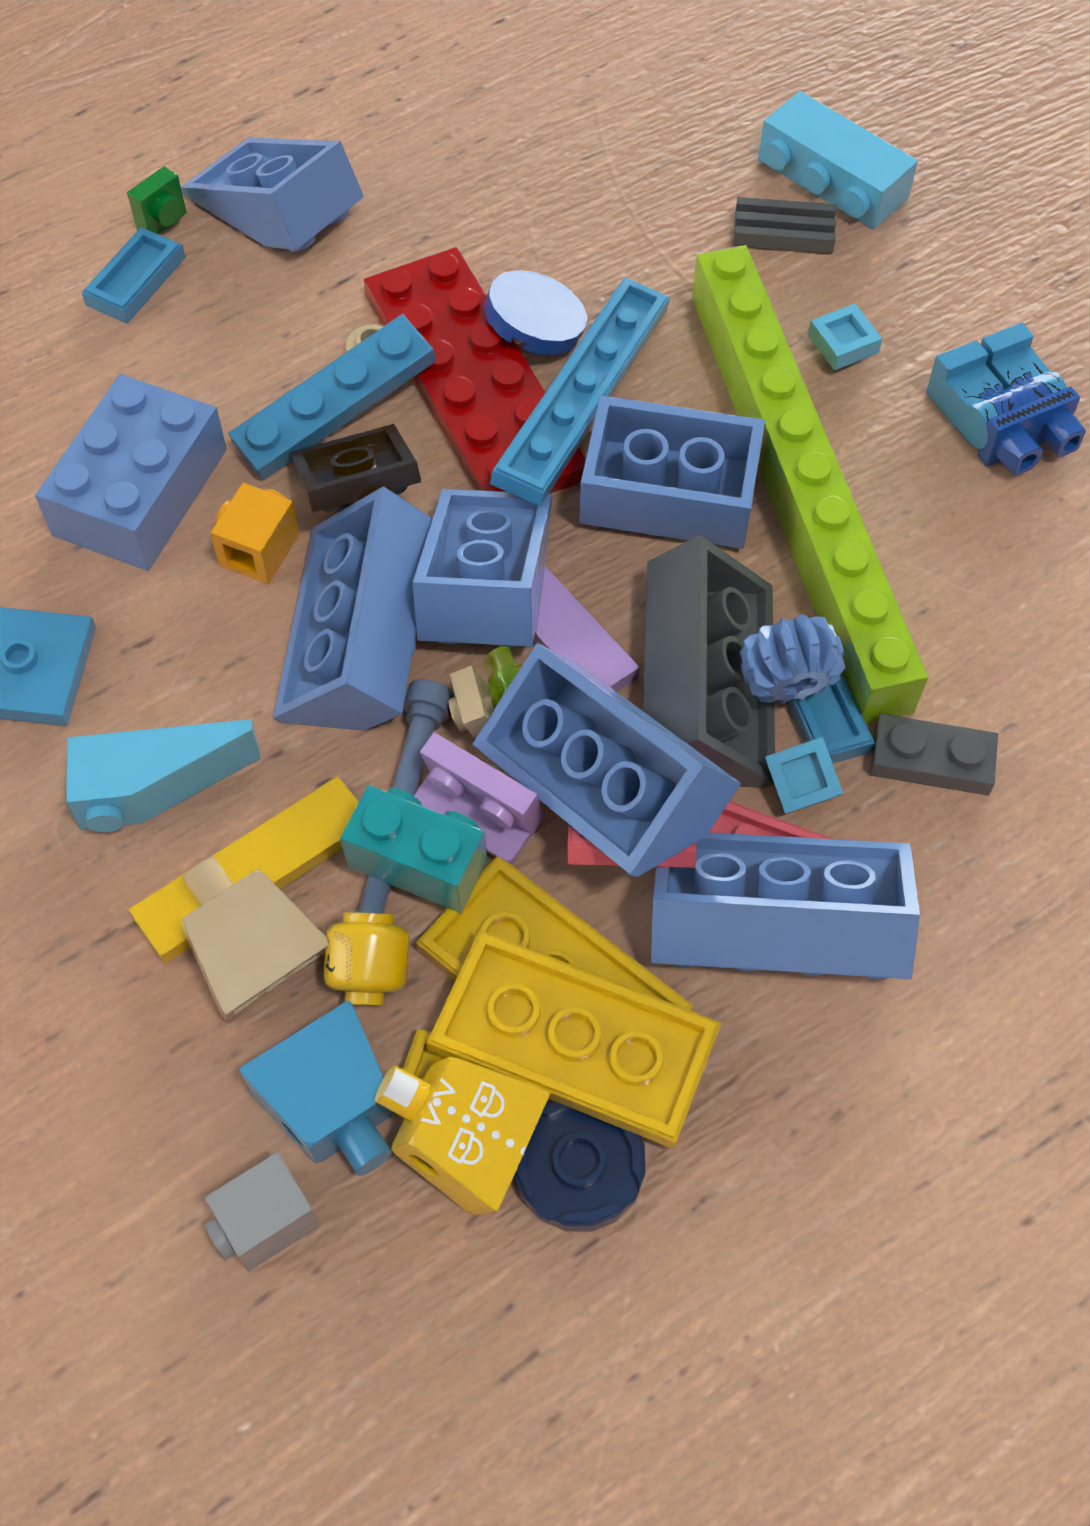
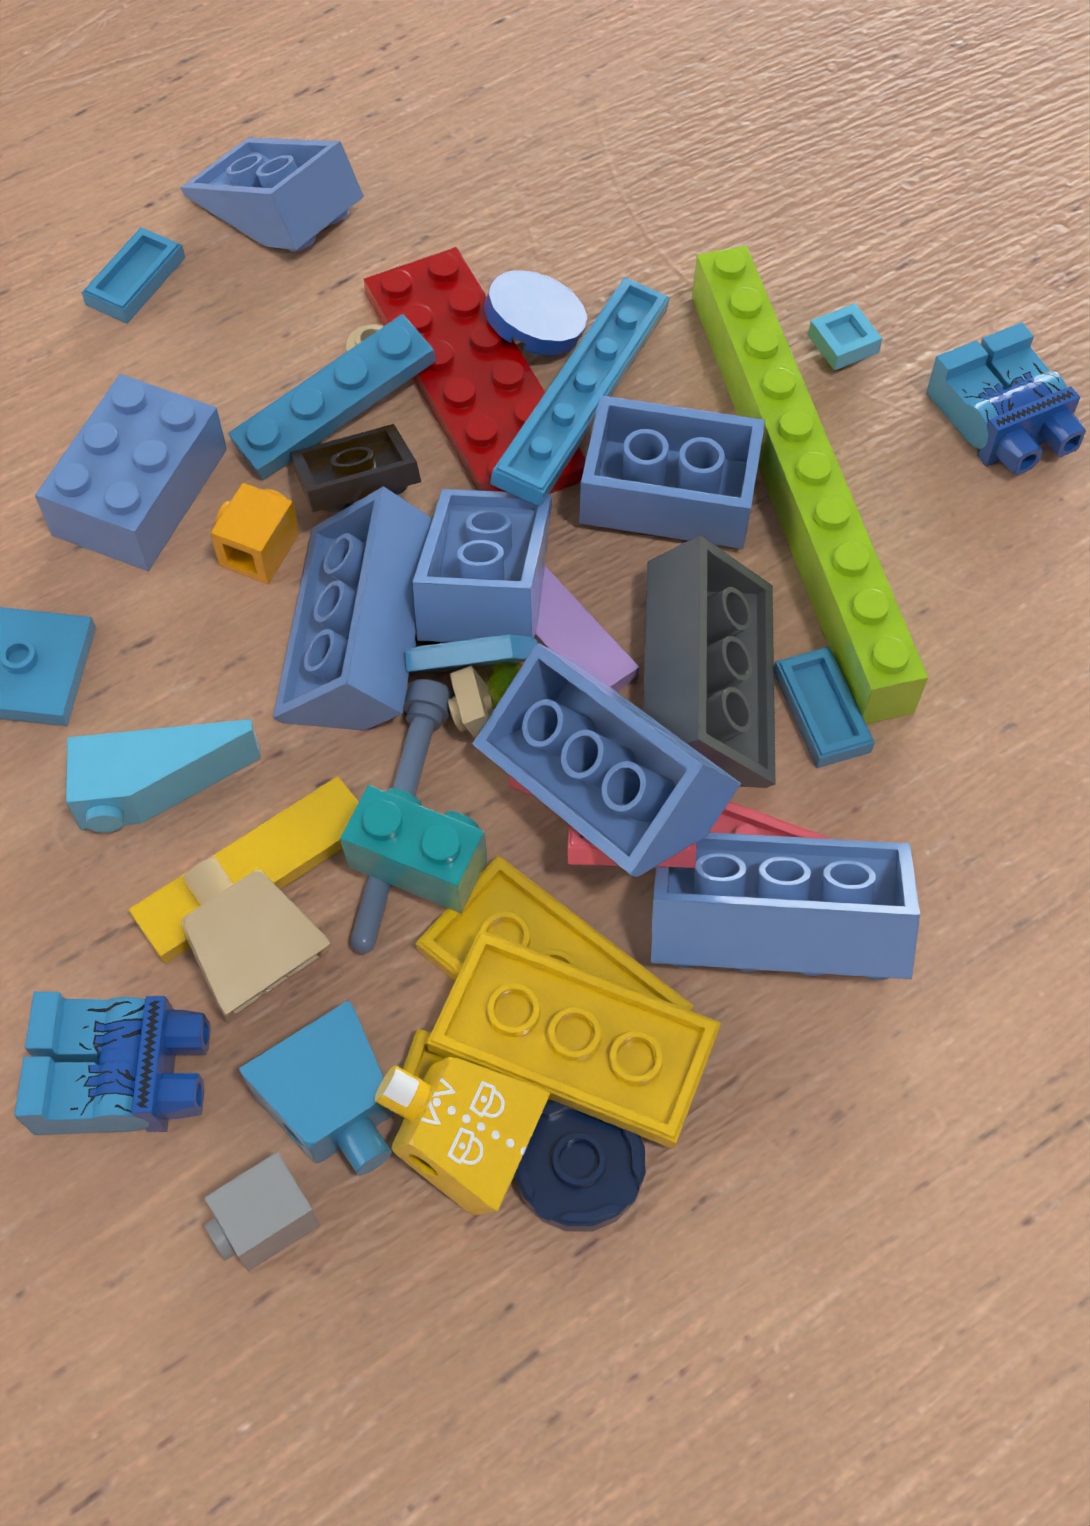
(108, 1065): none -> hips
(157, 201): green plate -> none
(366, 957): yellow head -> none
(474, 652): none -> dark azure tile
(490, 798): lavender bracket -> none
(785, 225): dark grey tile -> none
(792, 659): medium blue gear -> none
(804, 775): medium azure plate -> none
(837, 159): medium azure brick -> none
(934, 754): dark grey plate -> none

